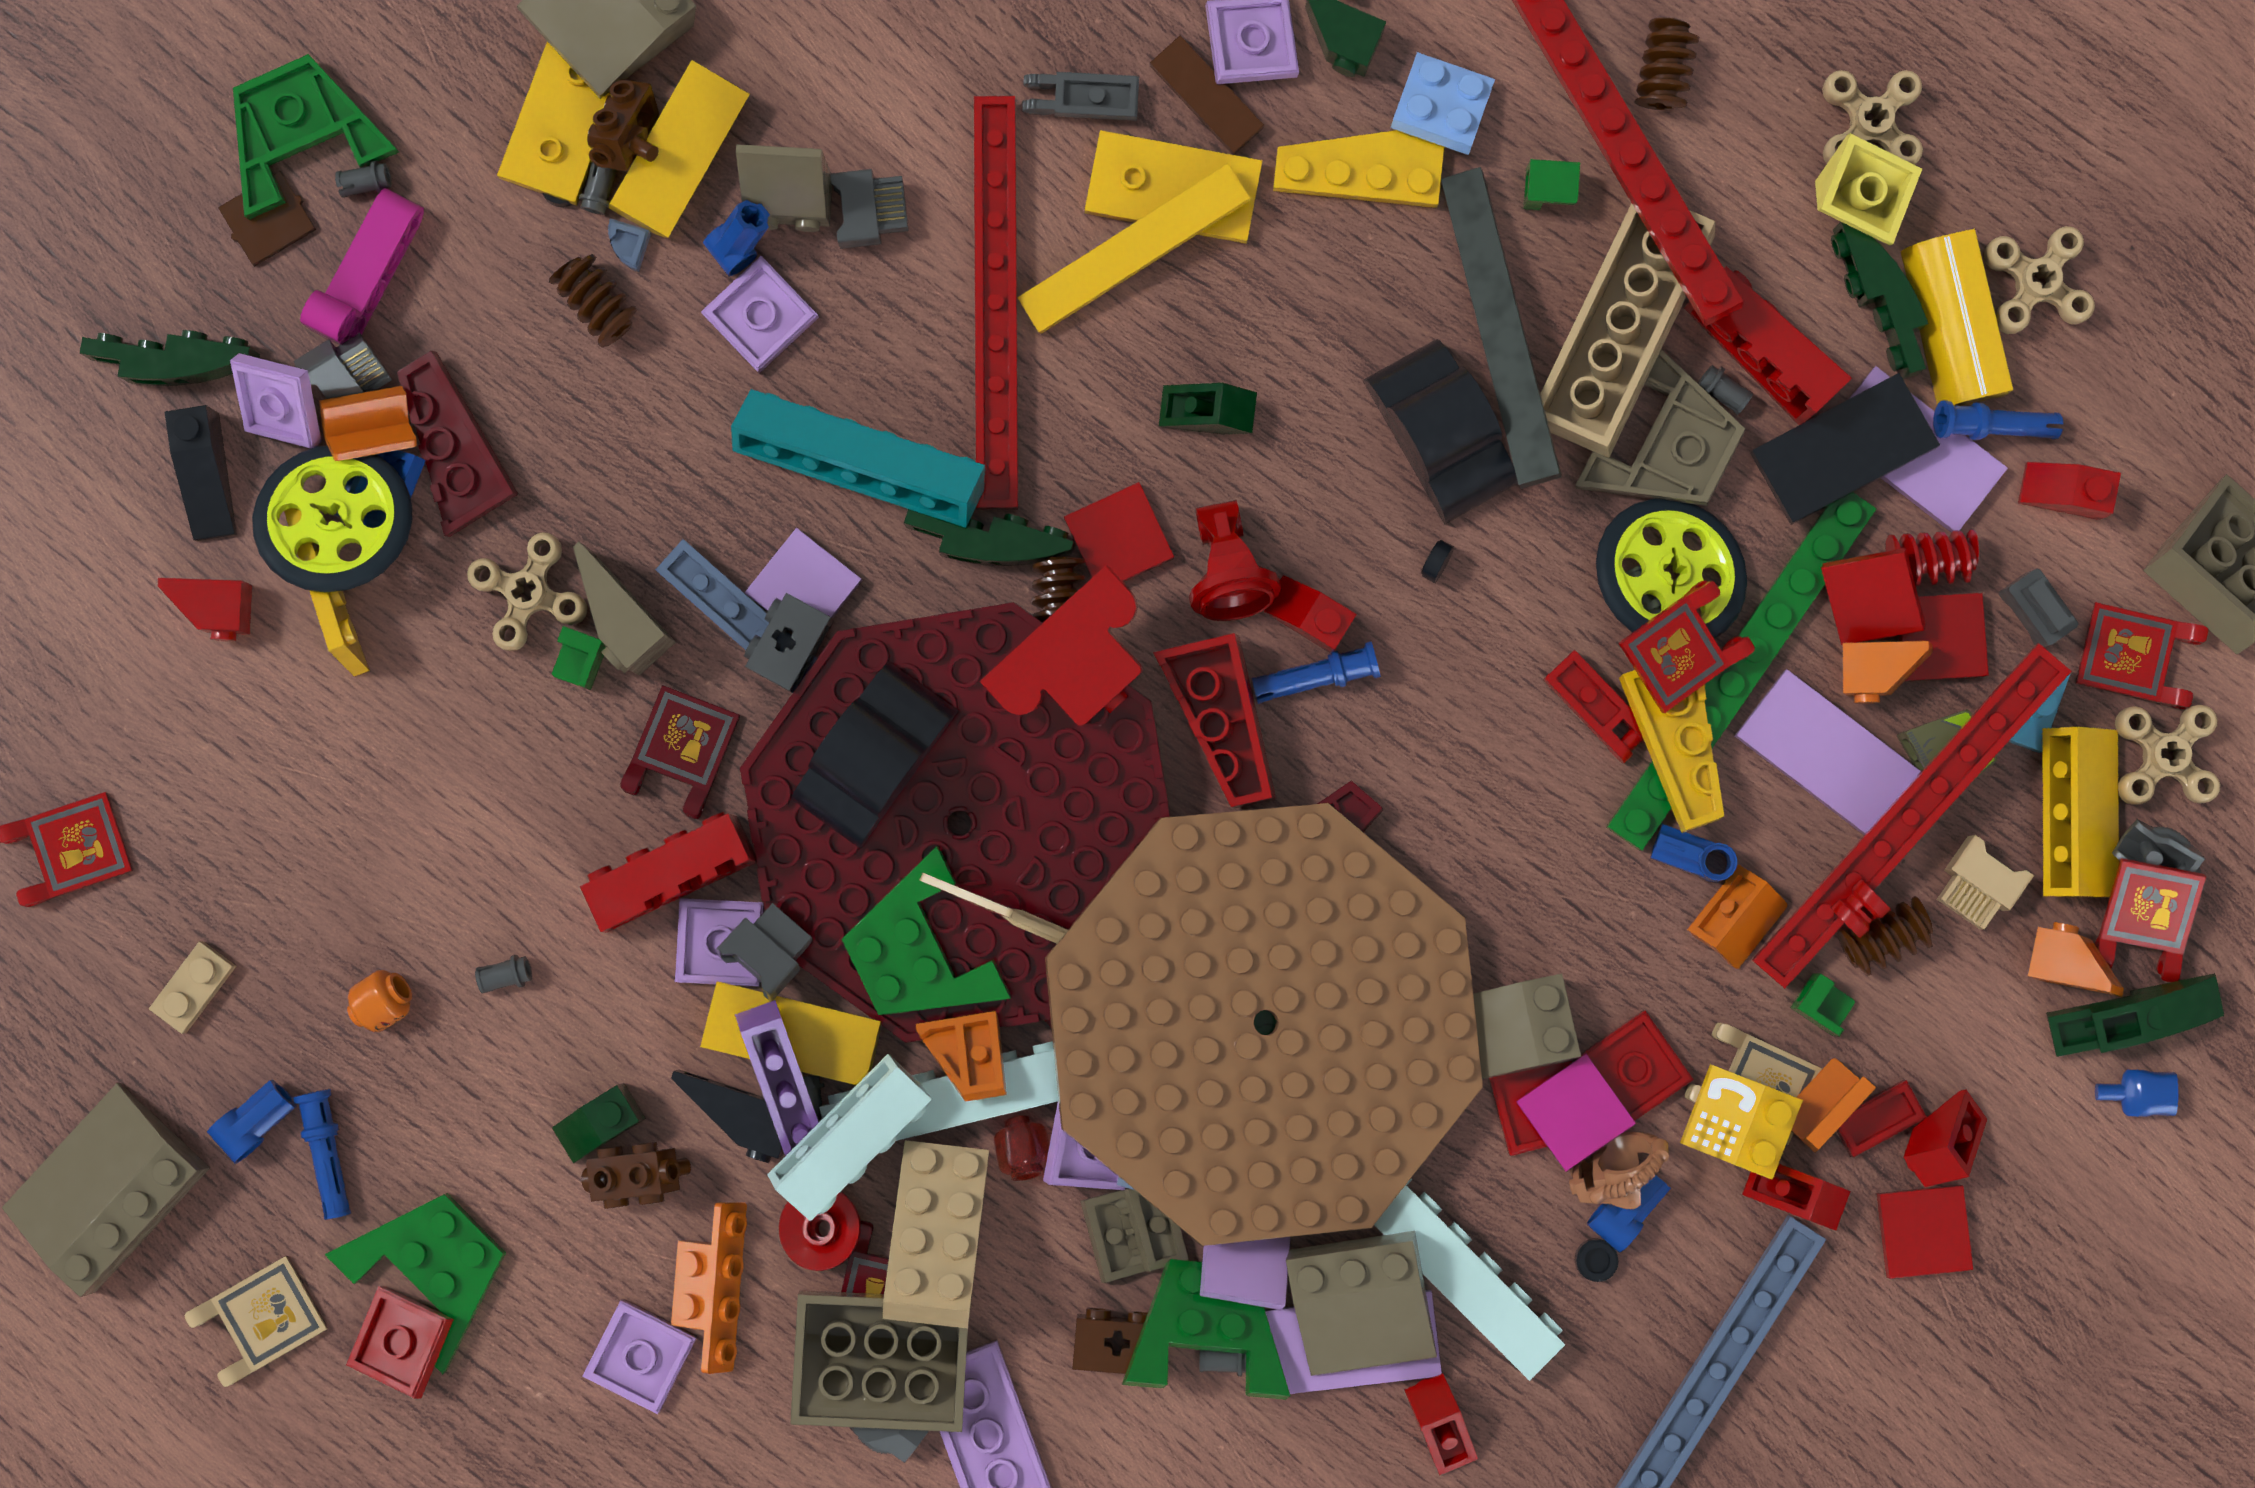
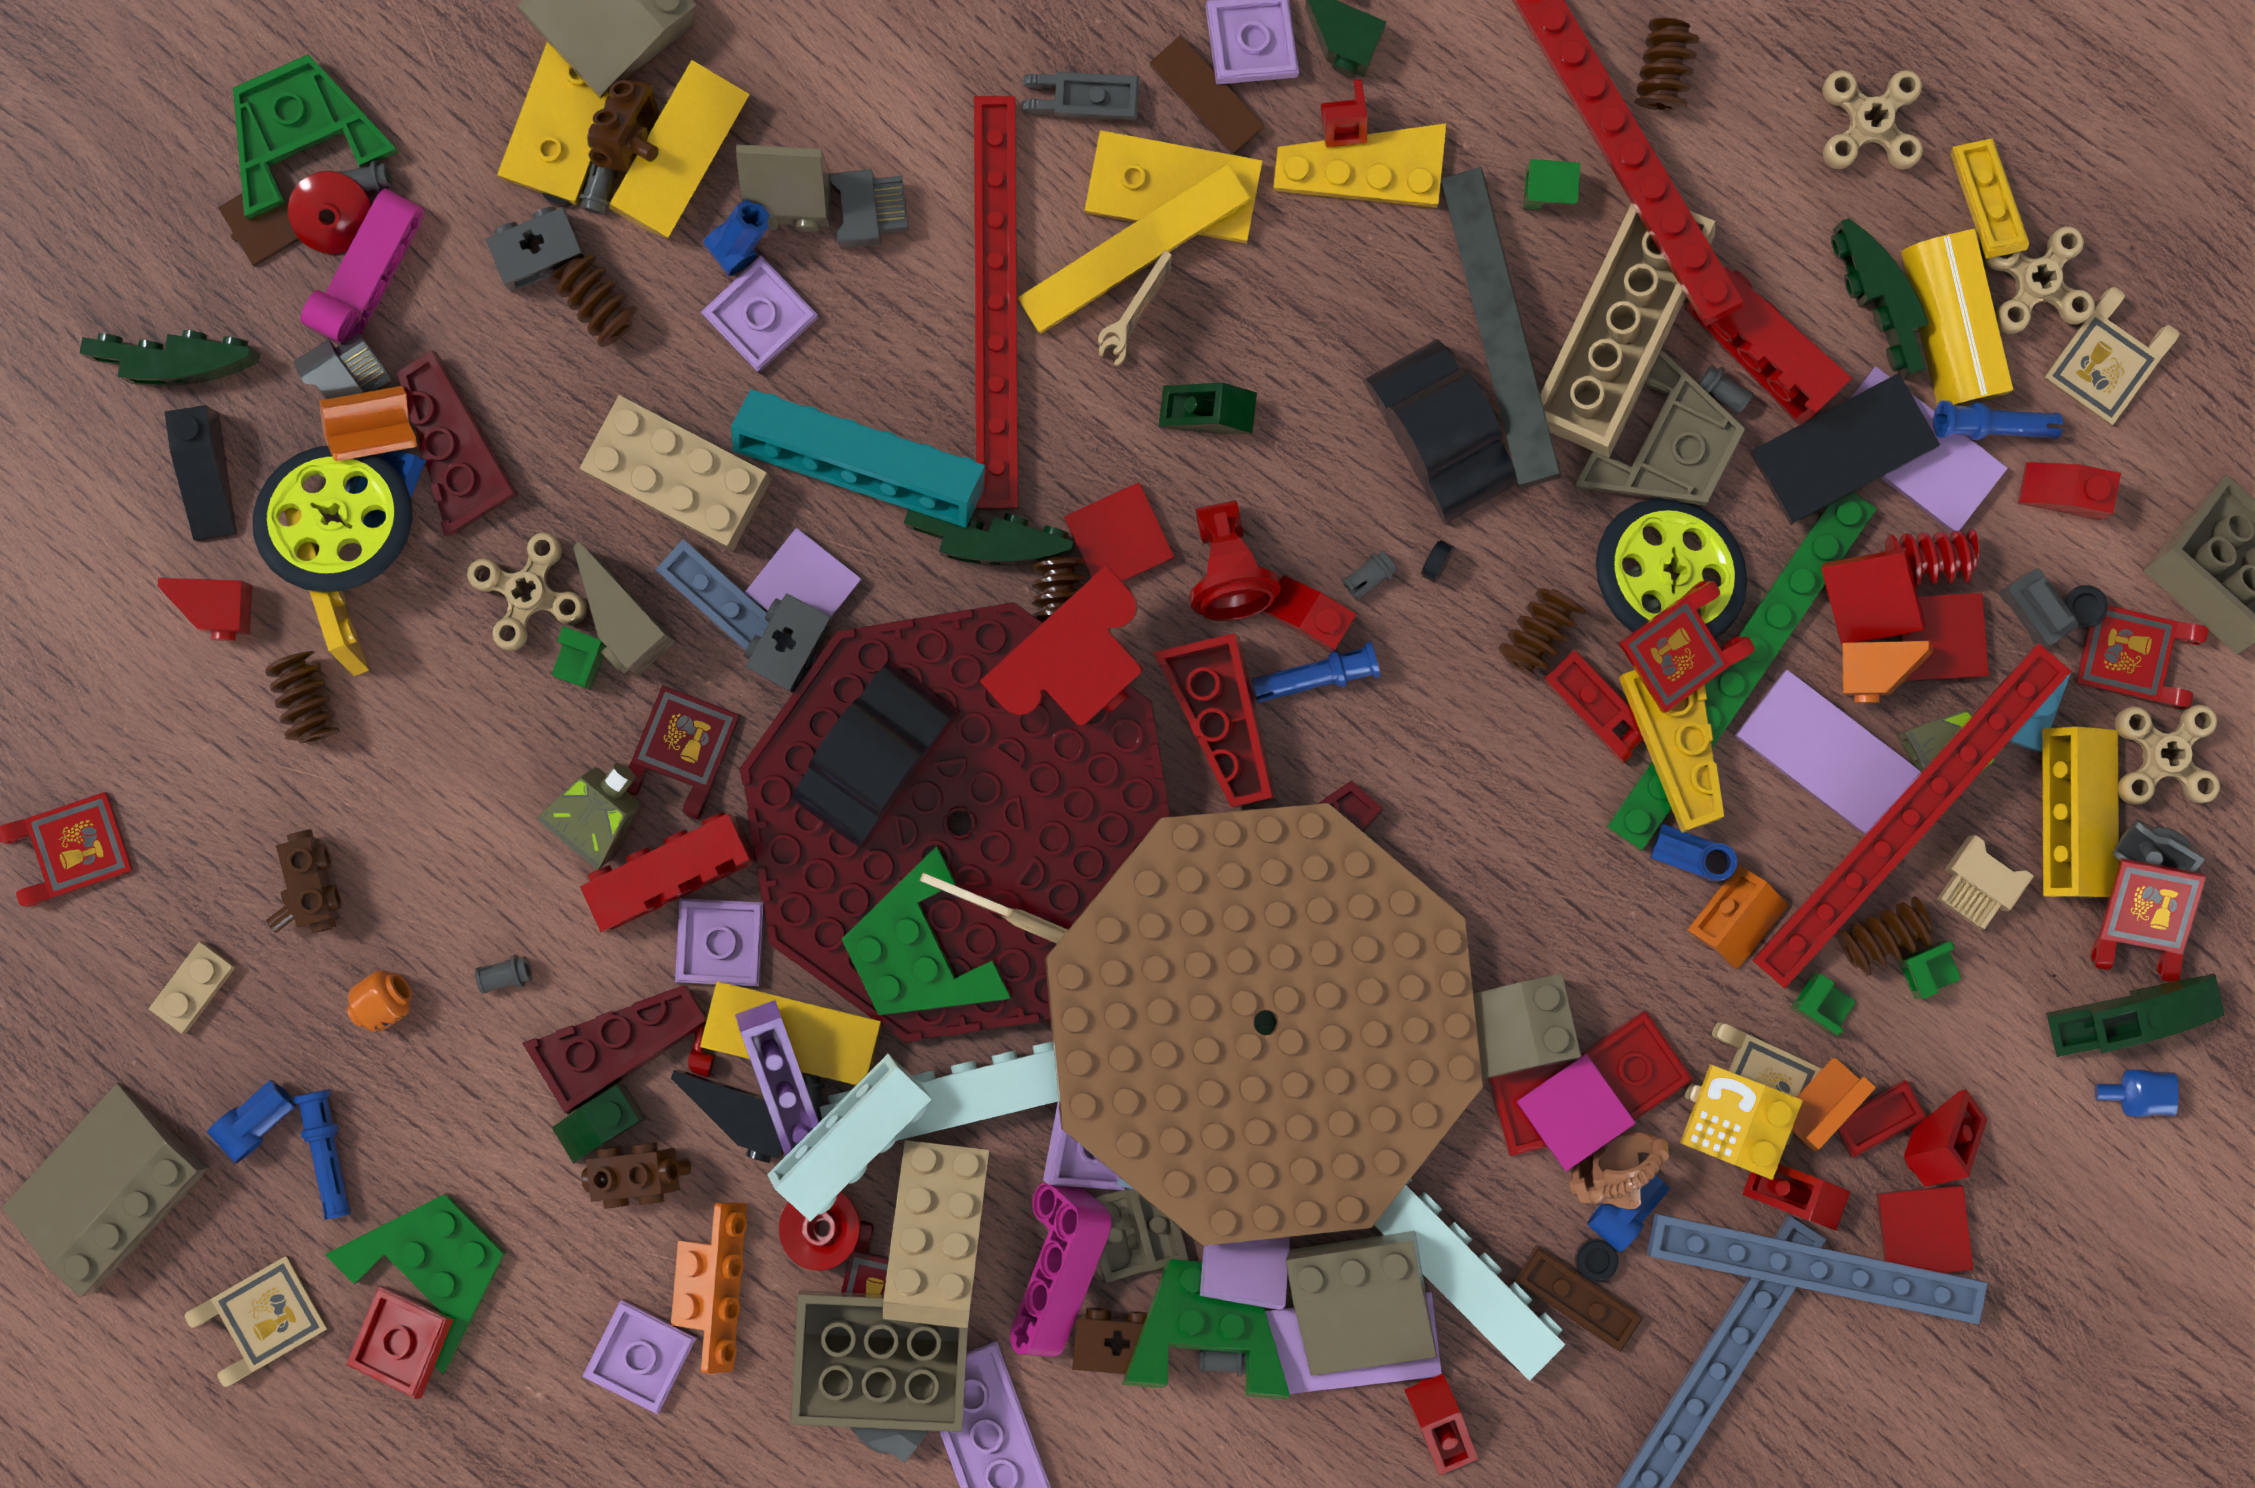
(276, 401): lavender tile -> none
(300, 698): none -> reddish brown piece
(308, 891): none -> reddish brown brick
(332, 192): none -> red dish
(512, 247): none -> dark grey brick
(594, 814): none -> olive torso
(601, 1052): none -> dark red wing
(628, 243): sand blue tile -> none
(675, 473): none -> tan brick
(698, 1061): none -> red hand
(767, 949): dark grey piece -> none
(968, 1053): orange wing -> none
(1021, 1148): clear red head -> none
(1063, 1270): none -> dark pink beam
(1123, 328): none -> tan flag
(1346, 120): none -> red panel
(1370, 575): none -> dark grey pin
(1442, 103): light blue plate -> none
(1540, 631): none -> reddish brown piece
(1578, 1298): none -> reddish brown tile
(1816, 1268): none -> sand blue plate
(1860, 908): red wheel -> none
(1867, 188): light yellow slope -> none
(1930, 969): none -> green panel
(1989, 198): none -> yellow tile
(2071, 960): orange slope -> none
(2087, 605): none -> black tile
(2104, 363): none -> tan flag

